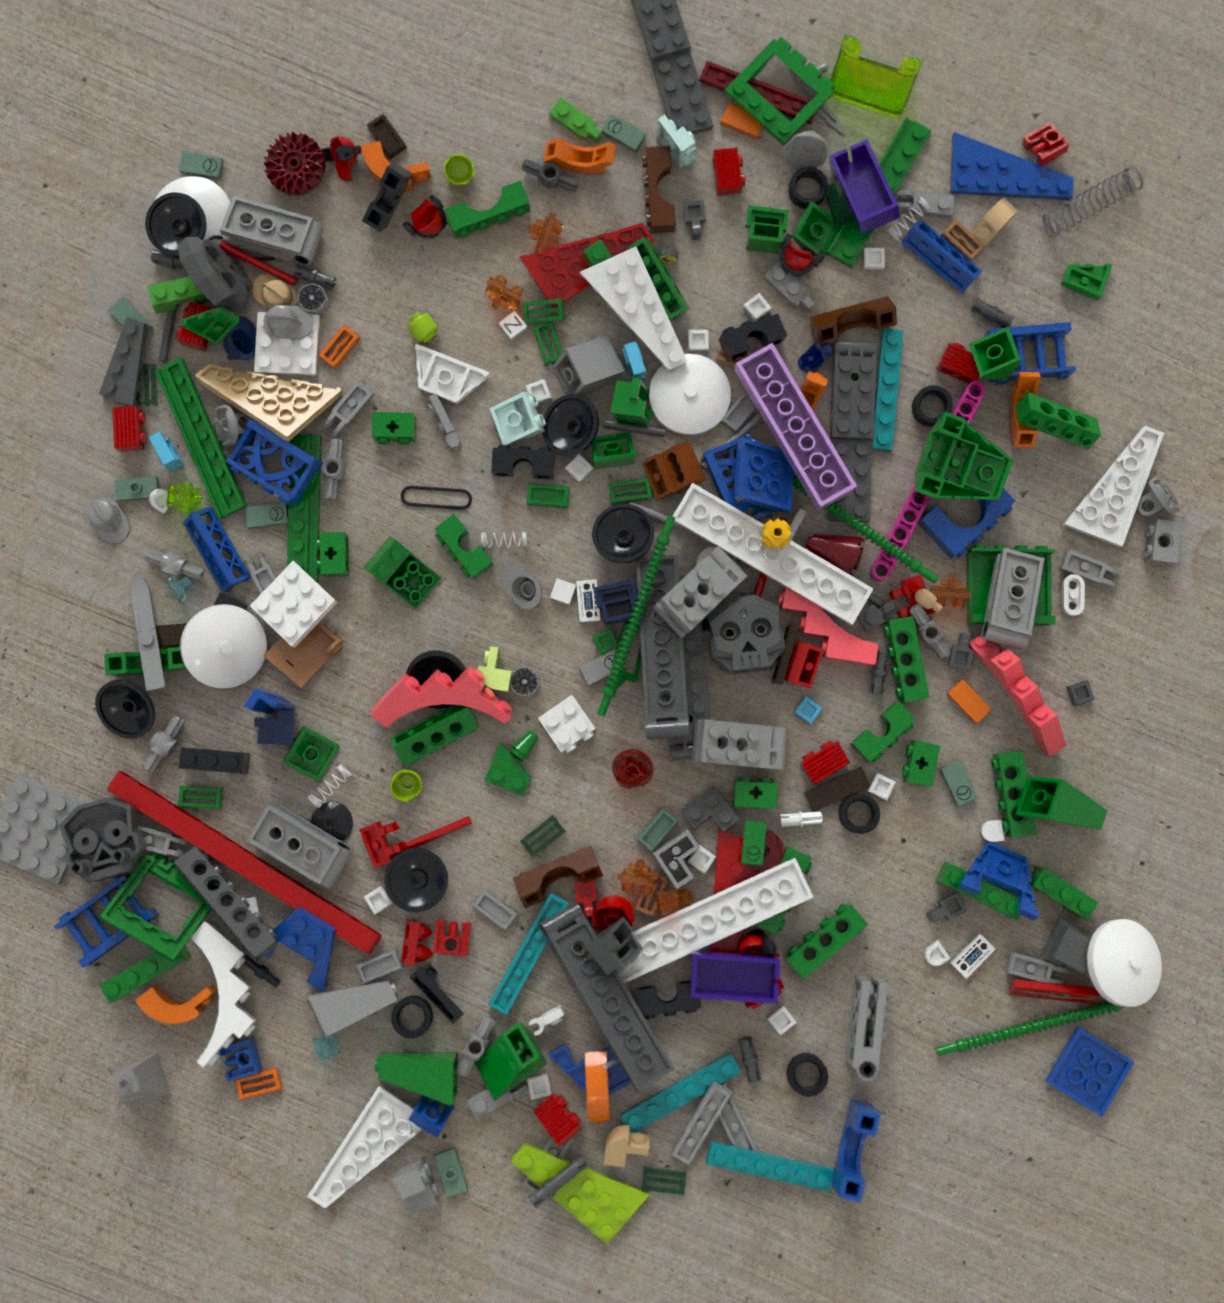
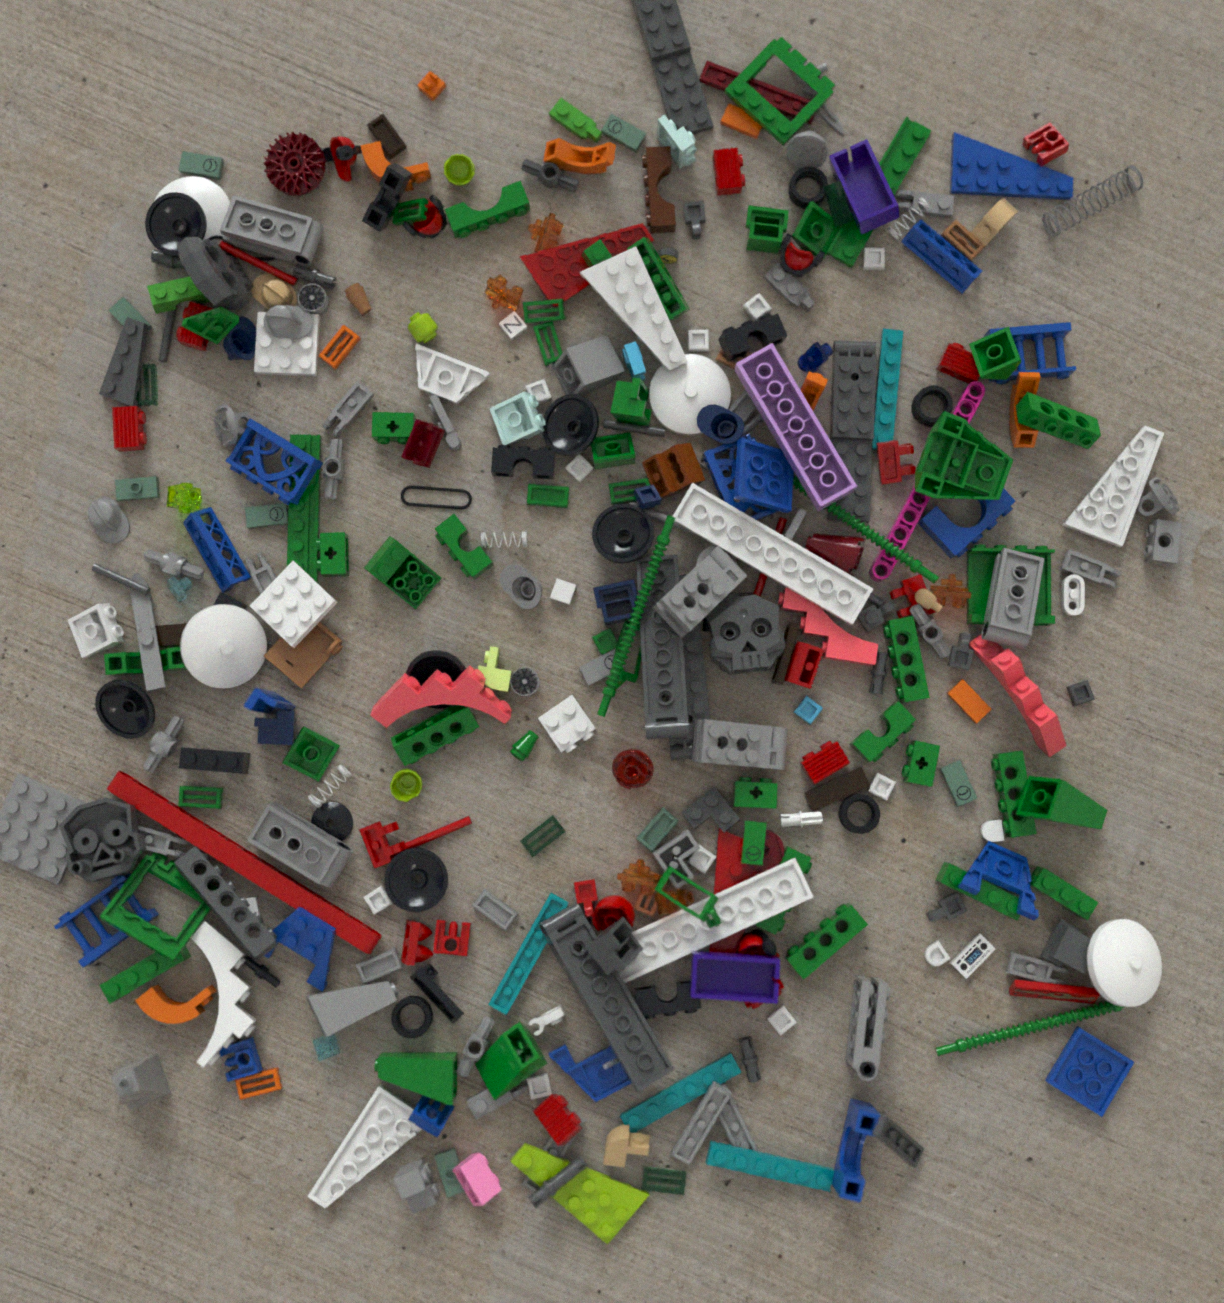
(96, 629): none -> white plate
(121, 579): none -> dark grey bar
(158, 500): white tile -> none
(166, 452): medium azure brick -> none
(201, 438): green plate -> none
(272, 402): tan wing -> none
(357, 296): none -> medium nougat cone
(409, 215): none -> green tile
(423, 443): none -> dark red hinge
(431, 85): none -> orange tile
(477, 1179): none -> bright pink brick
(507, 772): green wing -> none
(534, 883): reddish brown arch -> none
(586, 601): white tile -> none
(597, 1087): orange arch -> none
(647, 497): none -> dark blue tile
(709, 907): none -> green sword
(720, 424): none -> dark blue piece
(772, 541): yellow brick -> none
(807, 1091): black tyre -> none
(871, 82): clear neon green windscreen -> none
(875, 314): reddish brown arch -> none
(889, 461): none -> red plate
(898, 1140): none -> dark grey tile
(992, 313): dark grey pin -> none
(1086, 279): green wing -> none

